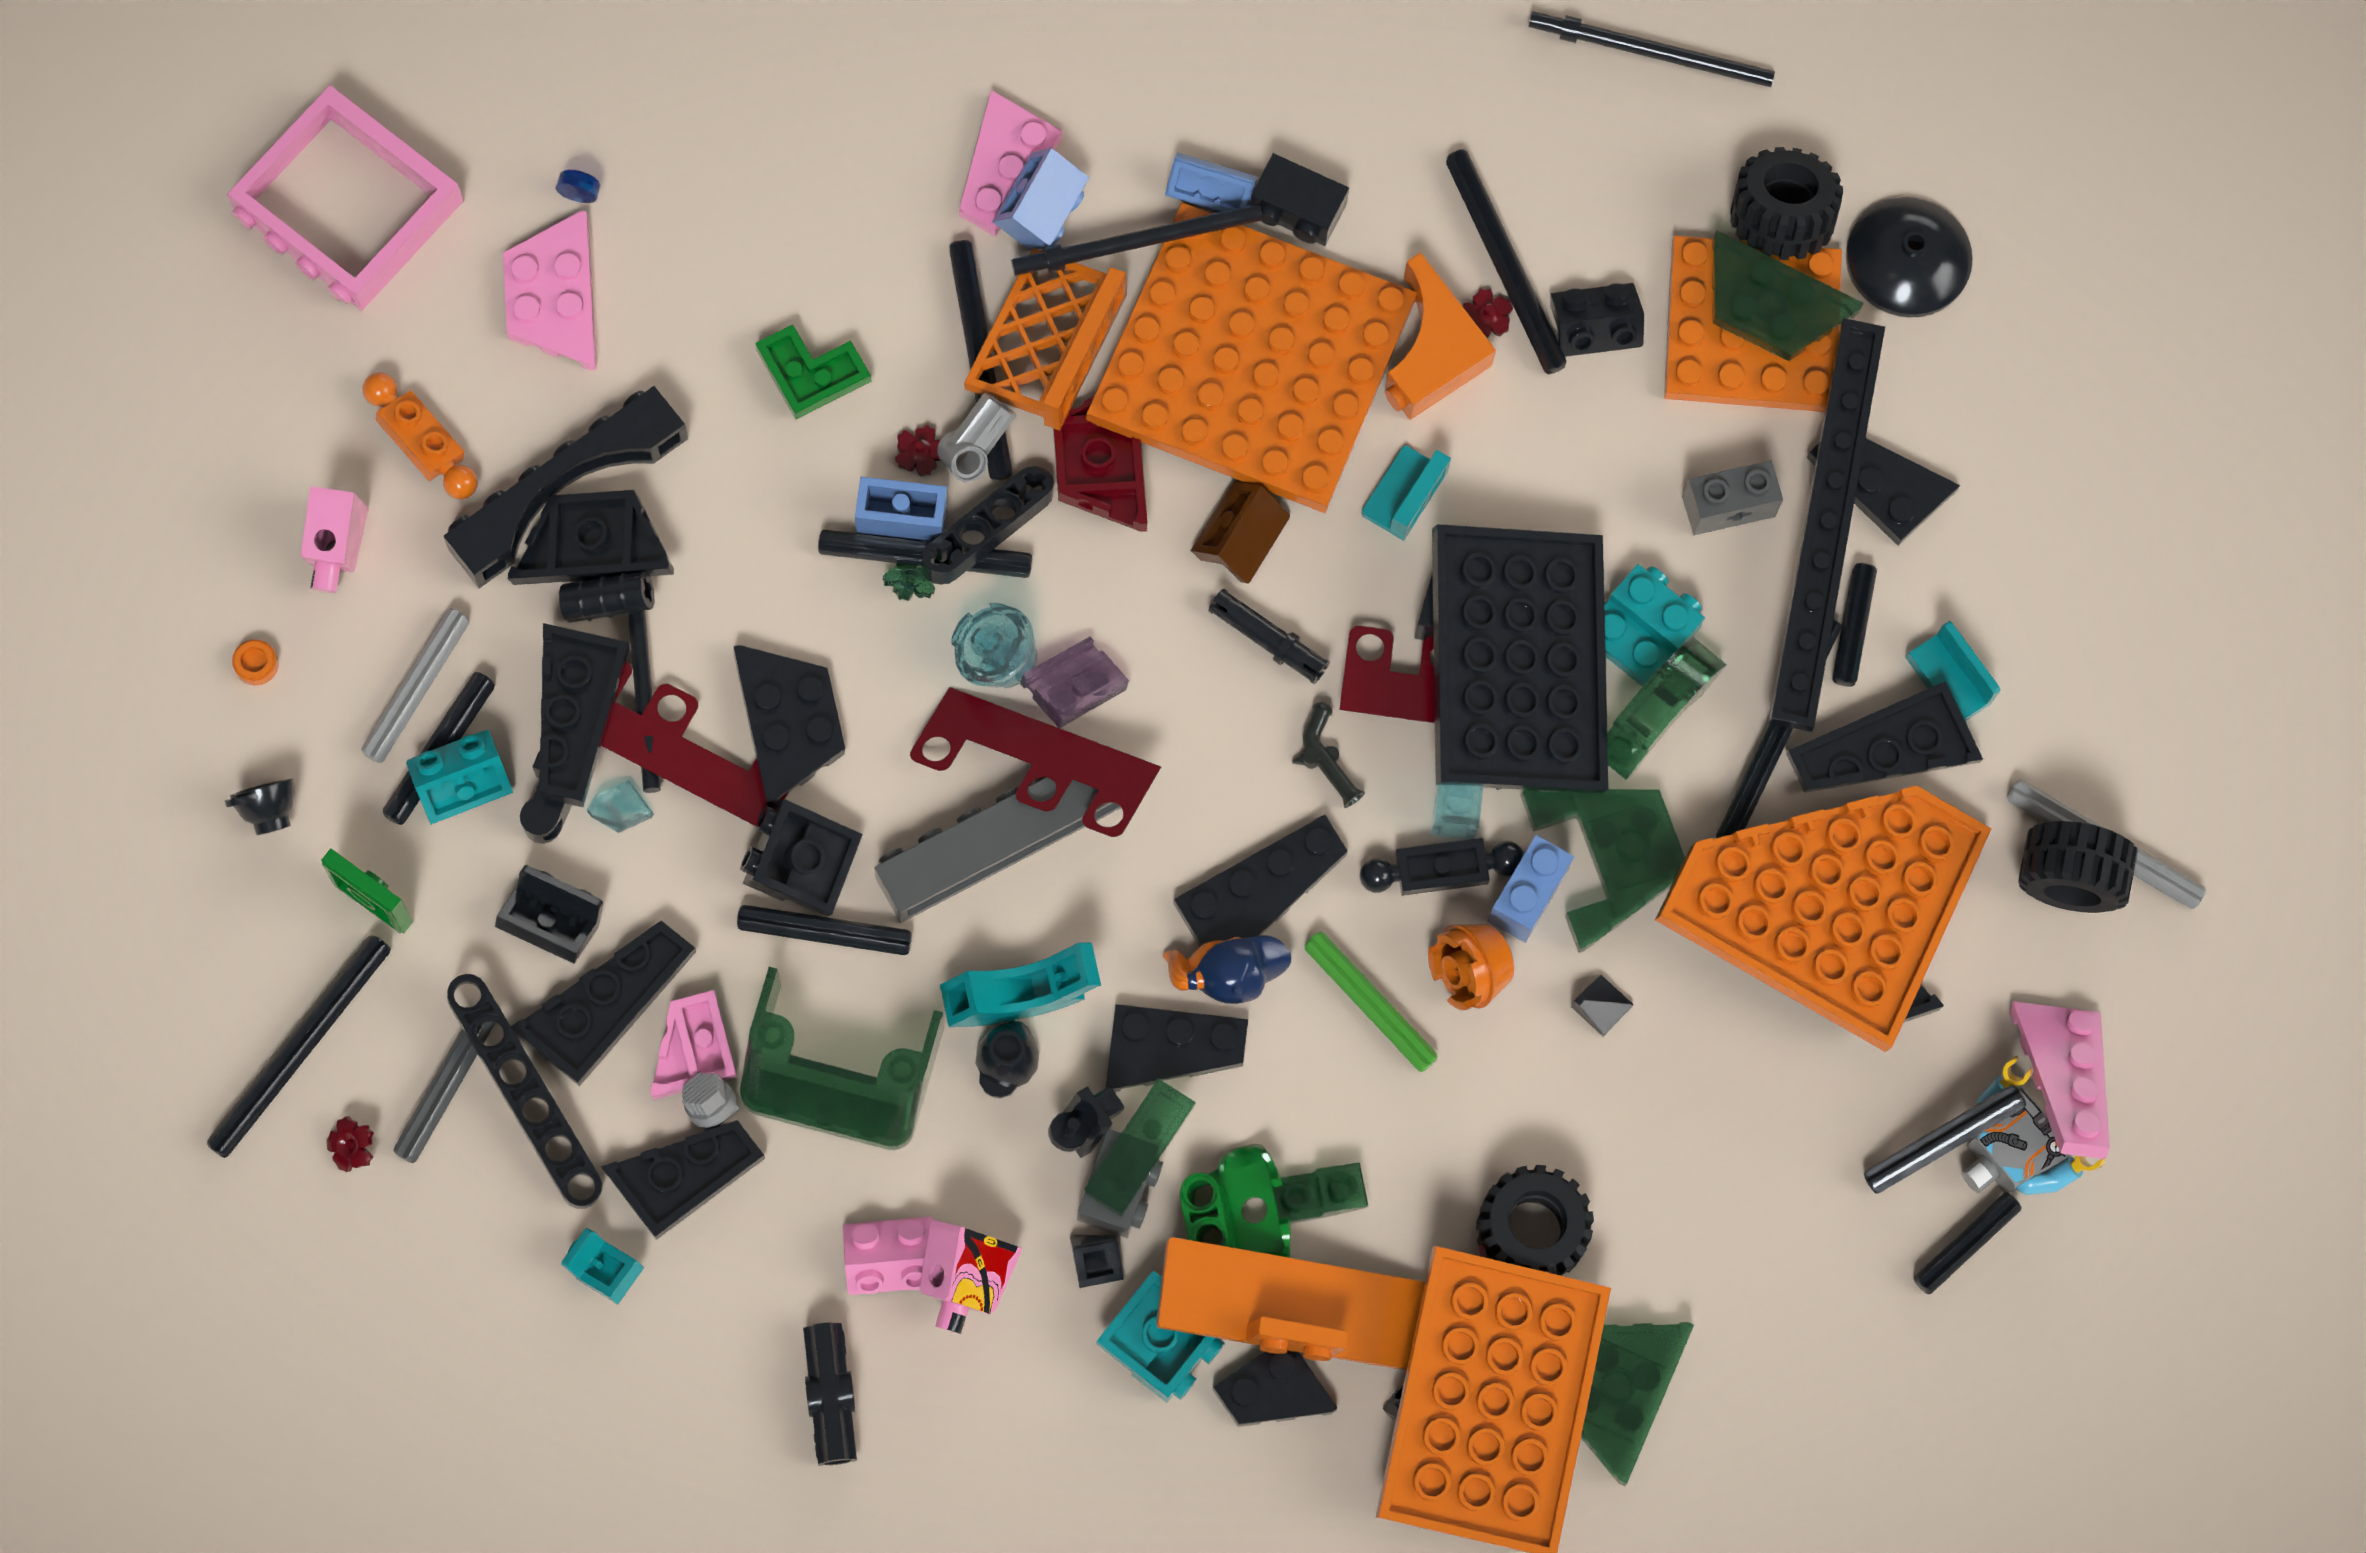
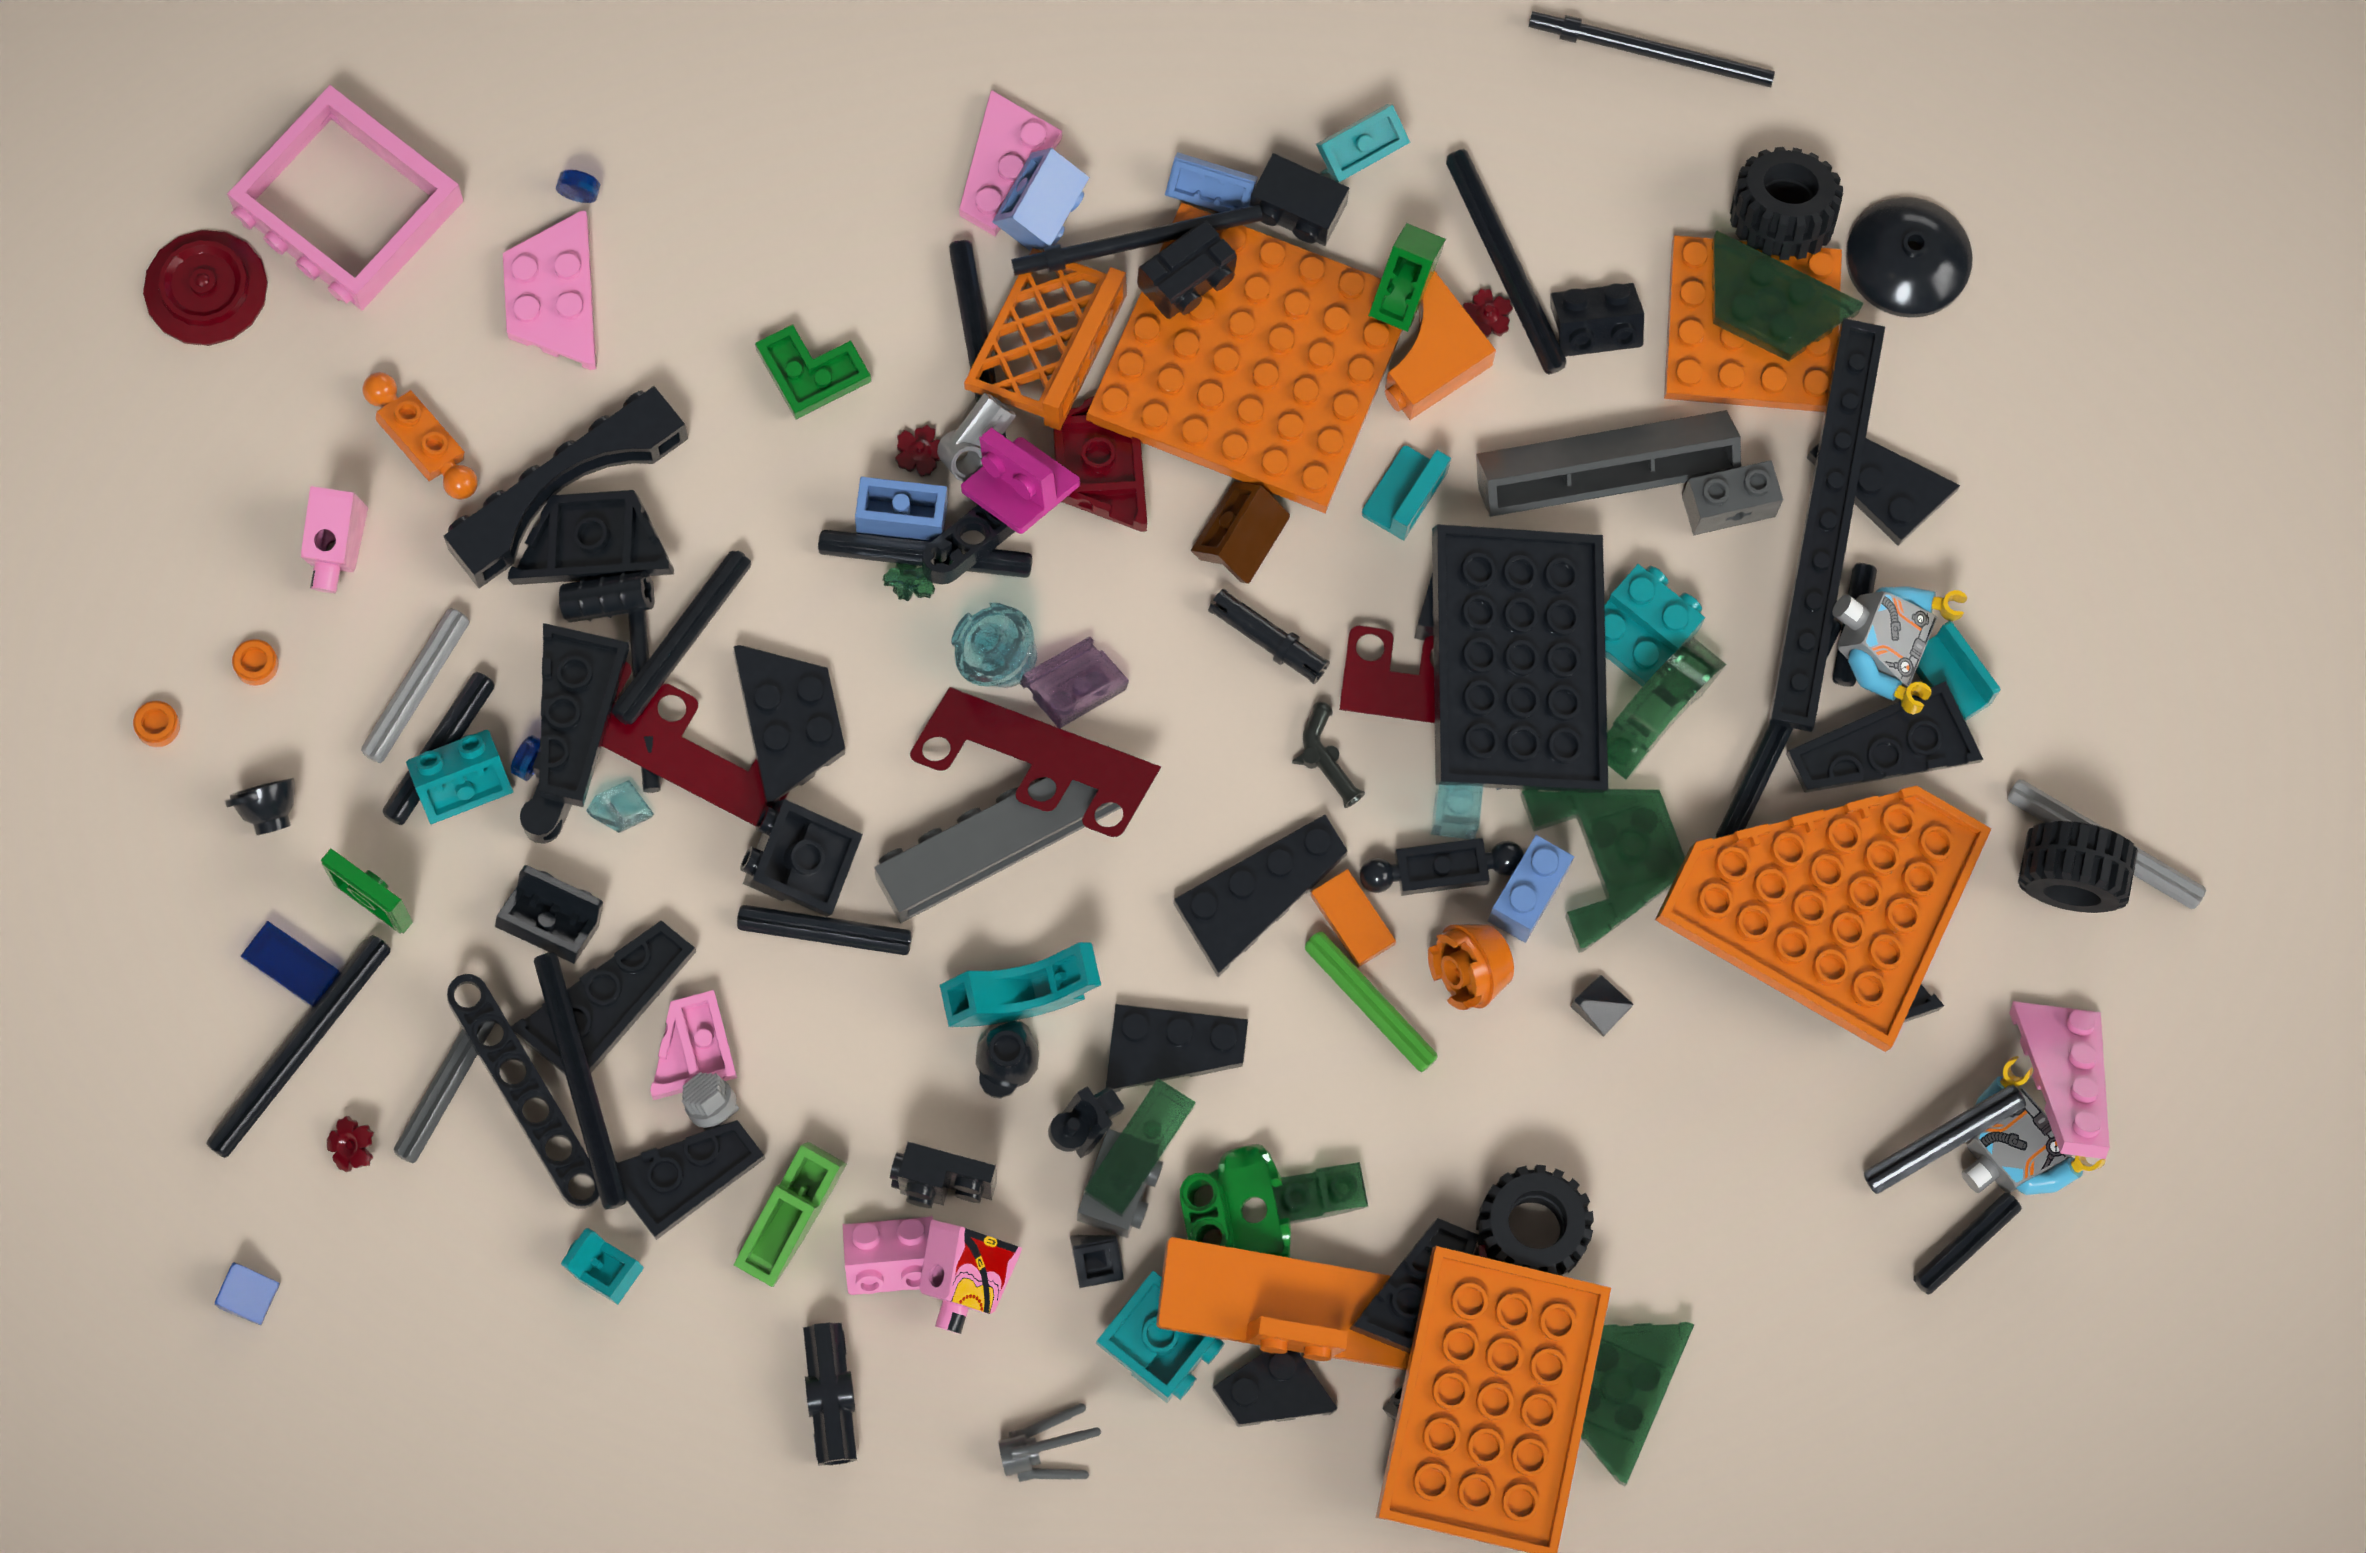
(156, 723): none -> orange tile
(205, 287): none -> dark red piece
(246, 1293): none -> slope
(290, 964): none -> clear blue tile
(525, 758): none -> clear blue tile
(580, 1081): none -> black axle
(681, 637): none -> black axle
(790, 1213): none -> bright green slope
(831, 1098): clear green windscreen -> none
(928, 1174): none -> black plate
(1017, 481): none -> dark pink bracket
(1022, 1452): none -> dark grey plant
(1187, 270): none -> black brick
(1230, 969): dark blue hair -> none
(1352, 918): none -> orange tile
(1362, 143): none -> teal panel
(1396, 1306): none -> black wing
(1406, 276): none -> green arch
(1607, 463): none -> dark grey brick
(1888, 637): none -> torso

